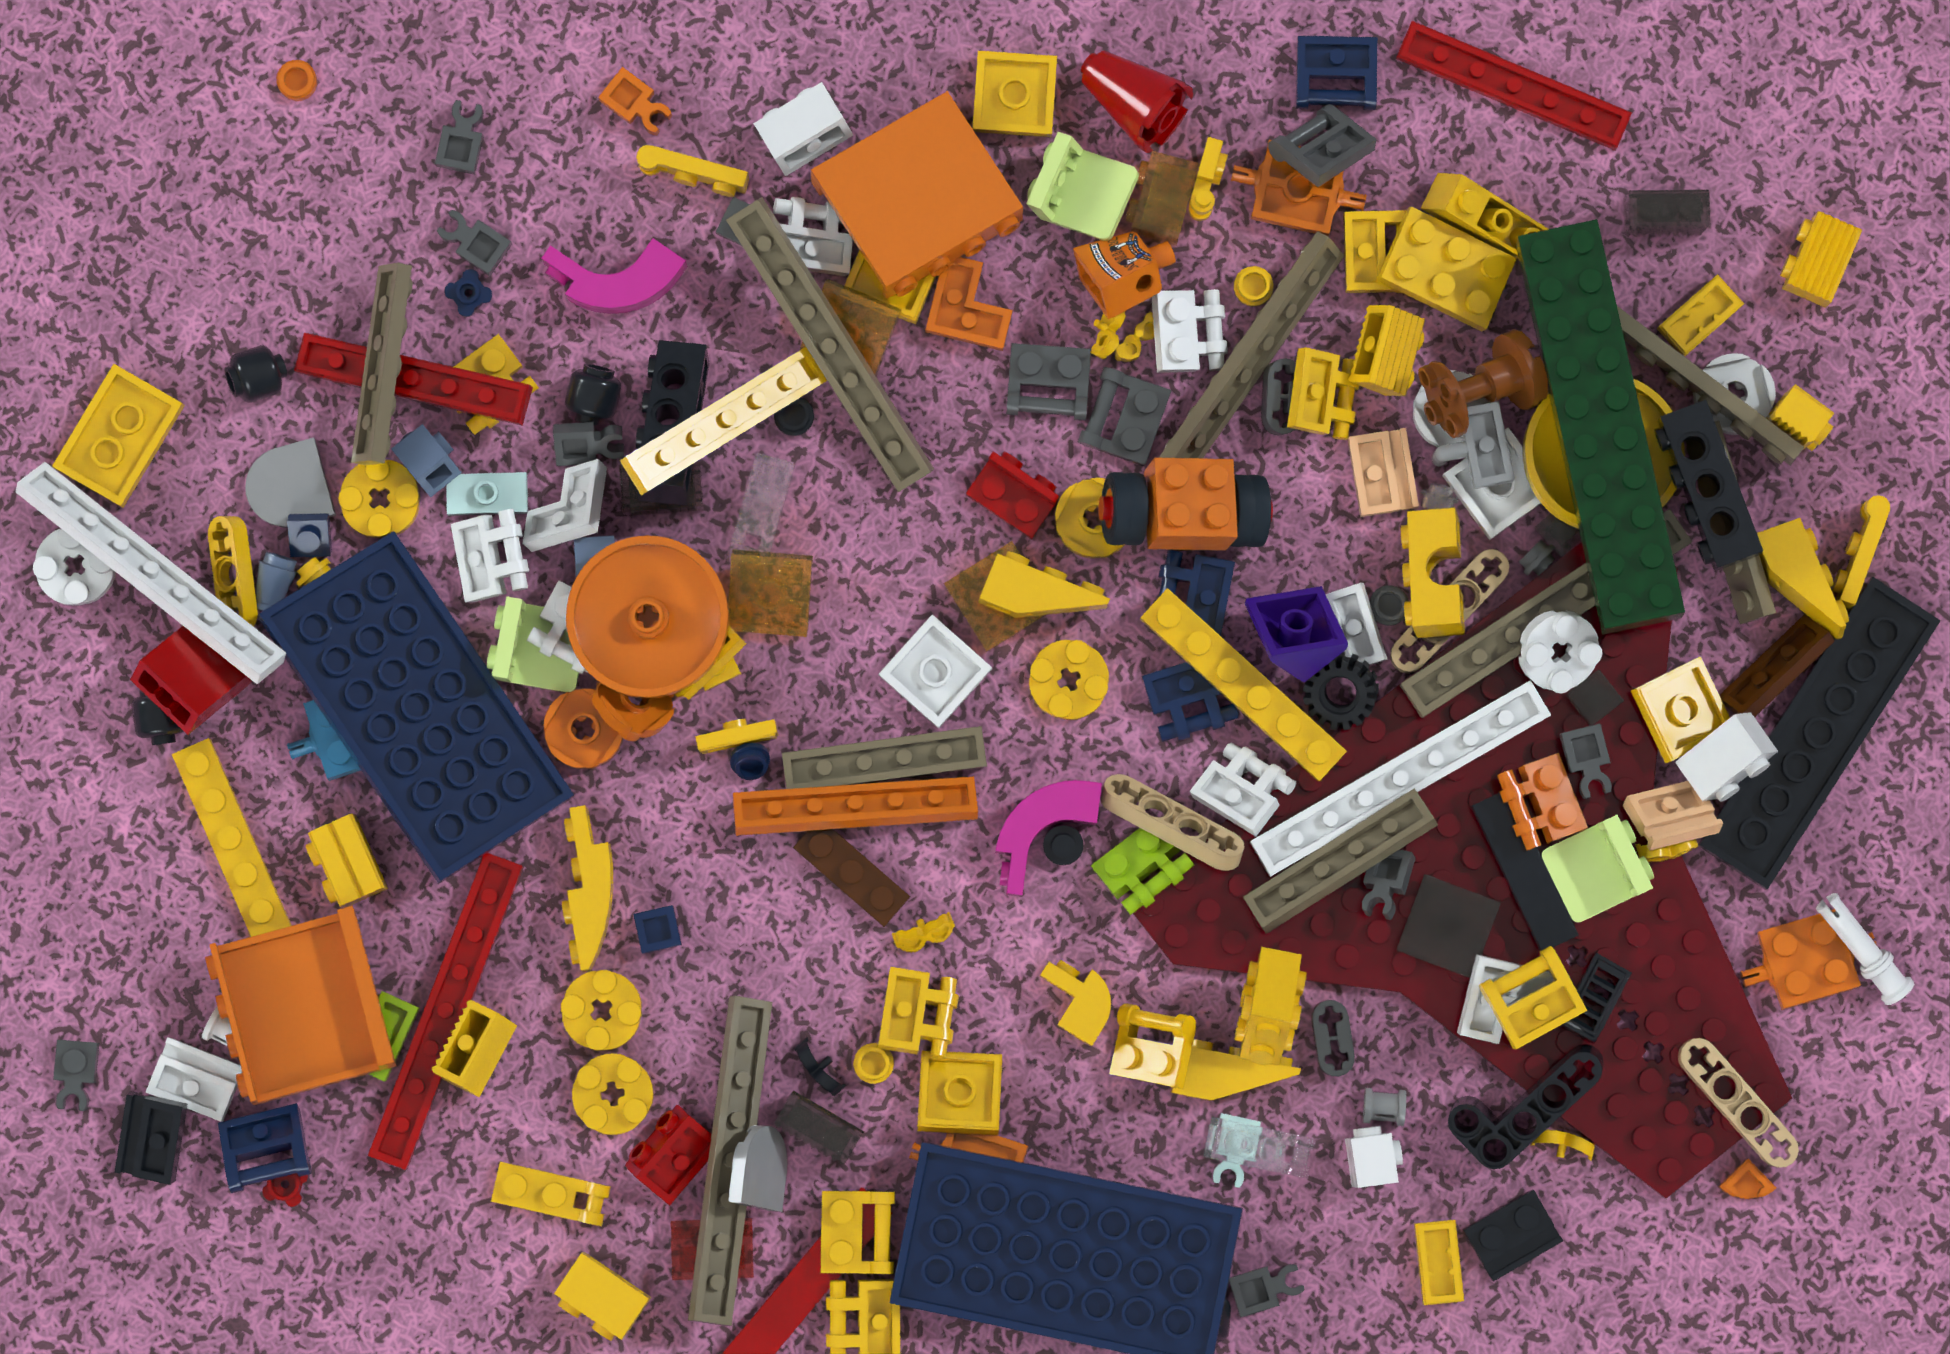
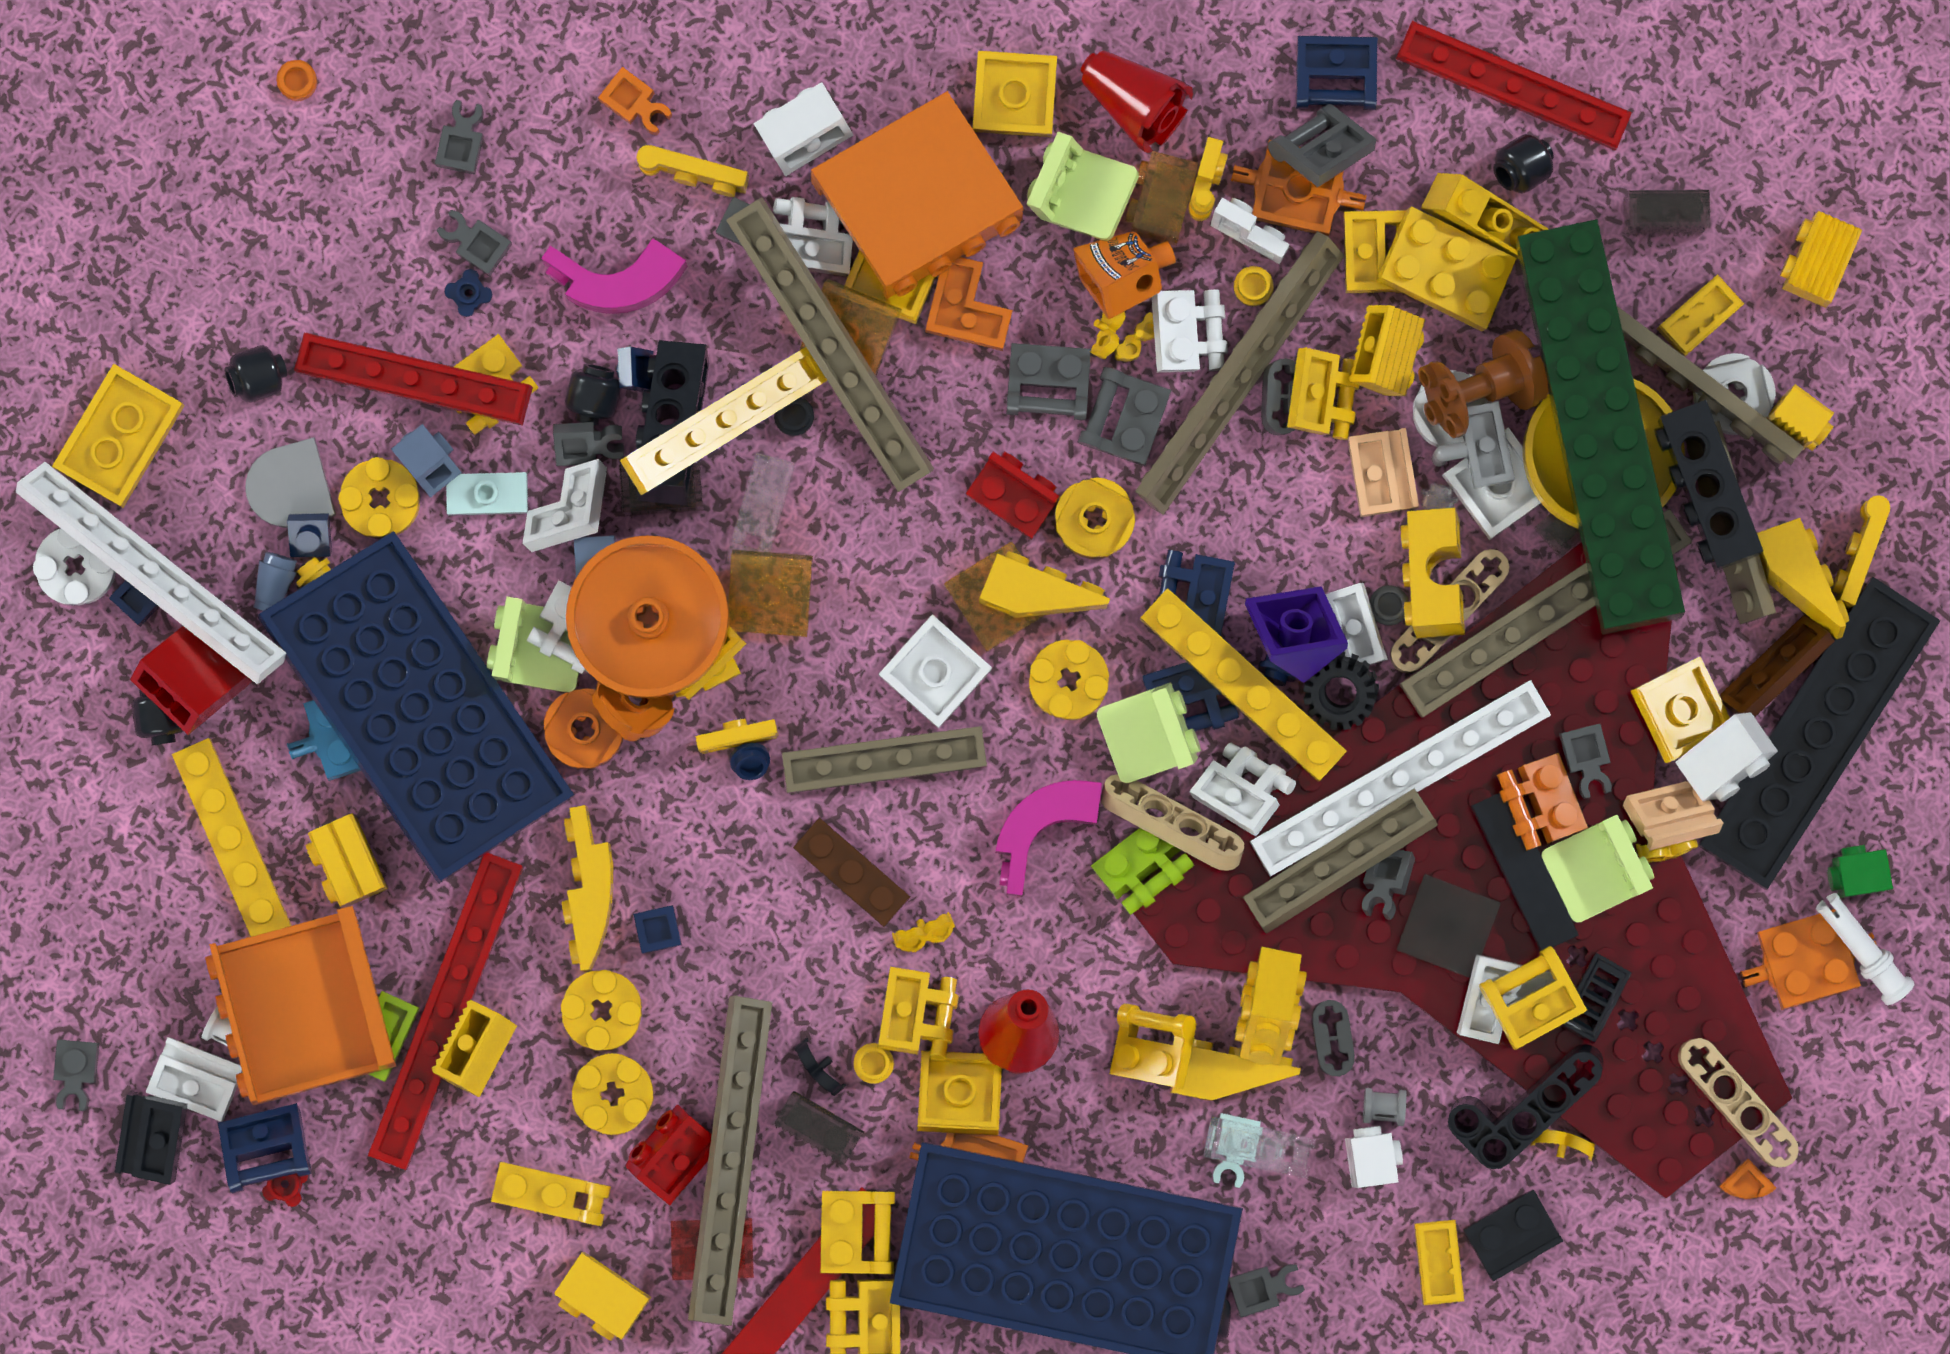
(133, 603): none -> dark blue plate
(238, 545): yellow beam -> none
(382, 364): dark tan plate -> none
(479, 556): white plate -> none
(633, 368): none -> dark blue plate
(759, 1170): light grey tile -> none
(855, 806): orange plate -> none
(1019, 1032): none -> red cone
(1063, 844): black plate -> none
(1090, 1004): yellow brick -> none
(1148, 733): none -> yellowish green bracket
(1186, 506): brick -> none
(1236, 221): none -> white plate
(1274, 673): none -> dark blue plate
(1523, 163): none -> black head
(1537, 558): dark grey plate -> none
(1574, 666): white plate -> none
(1594, 698): clear smoke plate -> none
(1860, 872): none -> green brick

